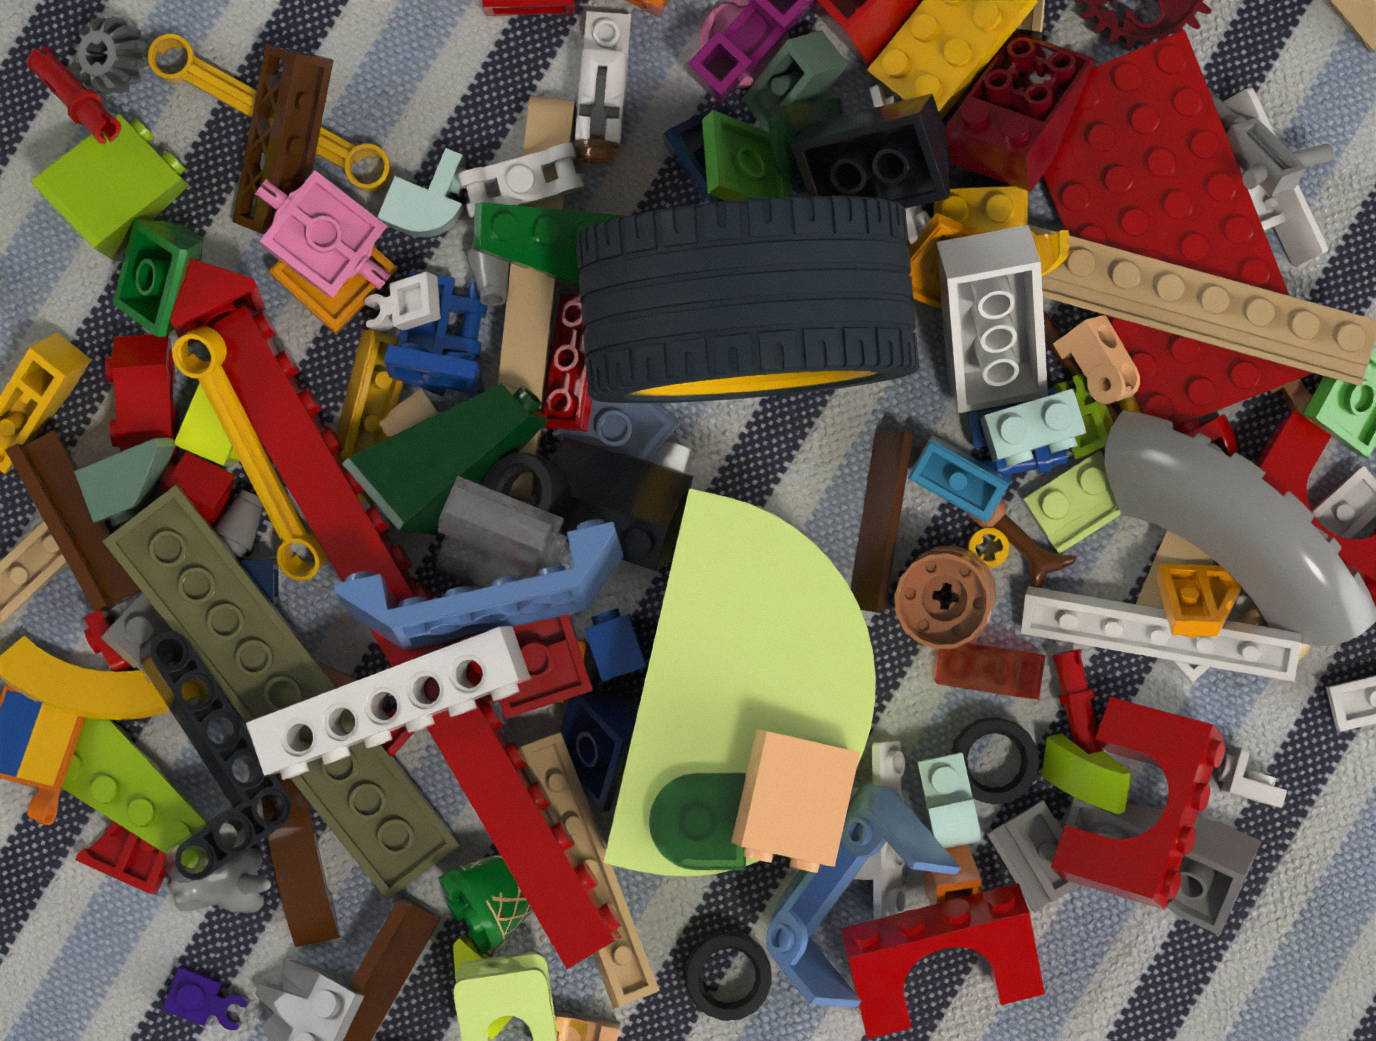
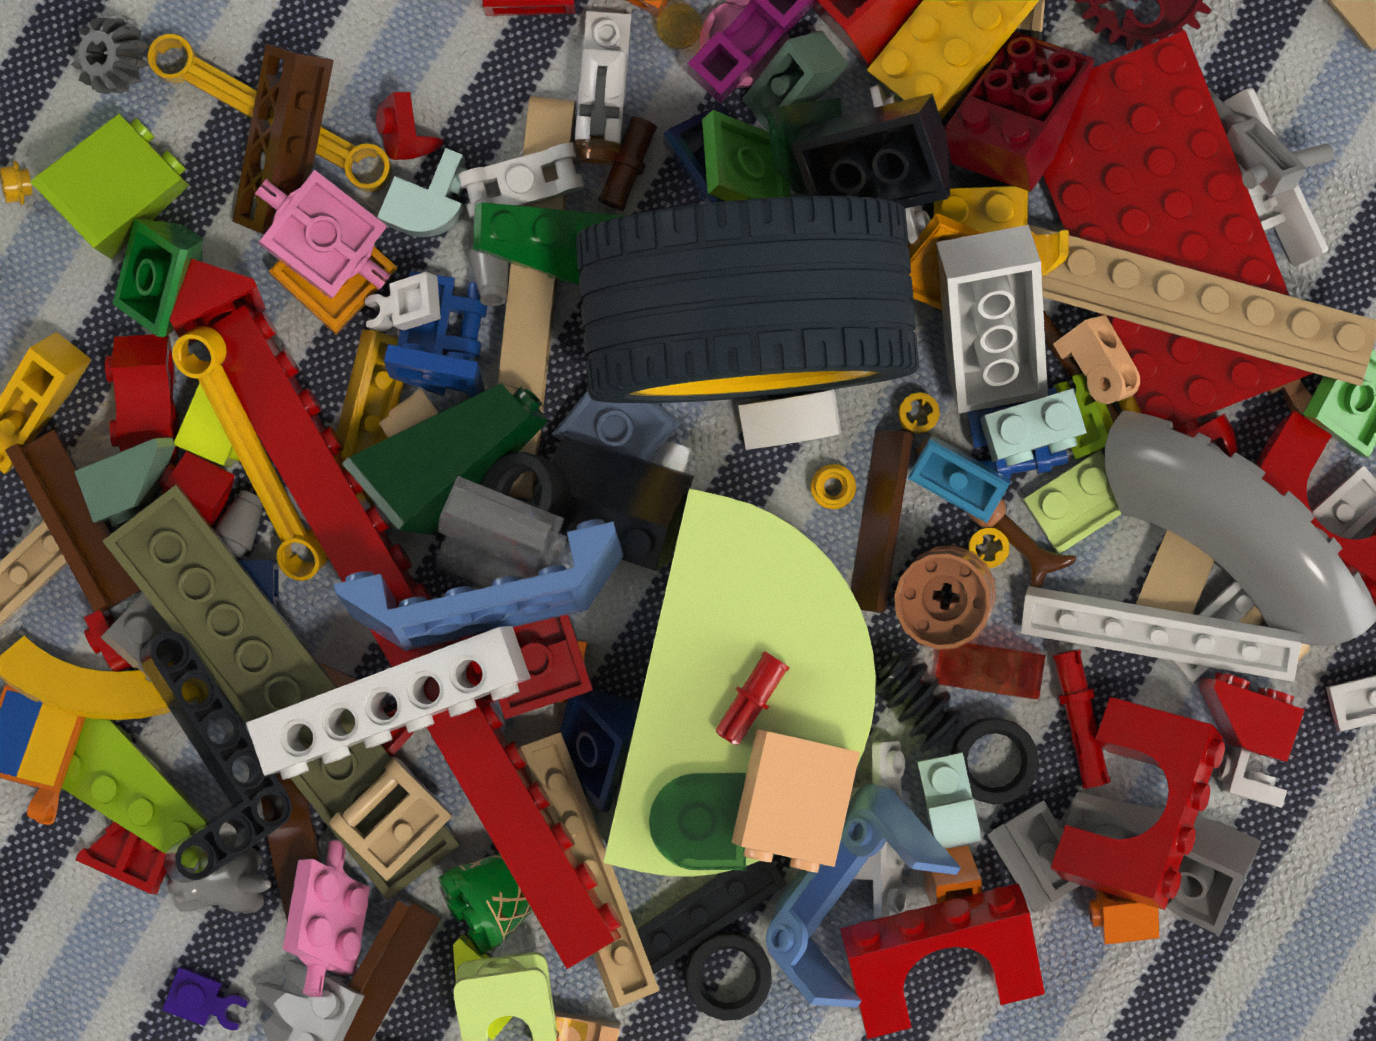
(15, 183): none -> yellow plate
(82, 103): red pin -> none
(326, 918): none -> bright pink plate
(397, 125): none -> red plate
(401, 830): none -> tan plate
(566, 390): red tile -> none
(615, 644): blue brick -> none
(628, 163): none -> reddish brown pin
(679, 26): none -> clear yellow plate
(707, 911): none -> black plate
(751, 699): none -> red axle
(789, 419): none -> white slope
(847, 482): none -> yellow plate
(917, 698): none -> black piece
(931, 419): none -> yellow bush
(1088, 777): lime slope -> none
(1123, 919): none -> orange brick
(1196, 597): light orange wing -> none
(1252, 720): none -> red slope

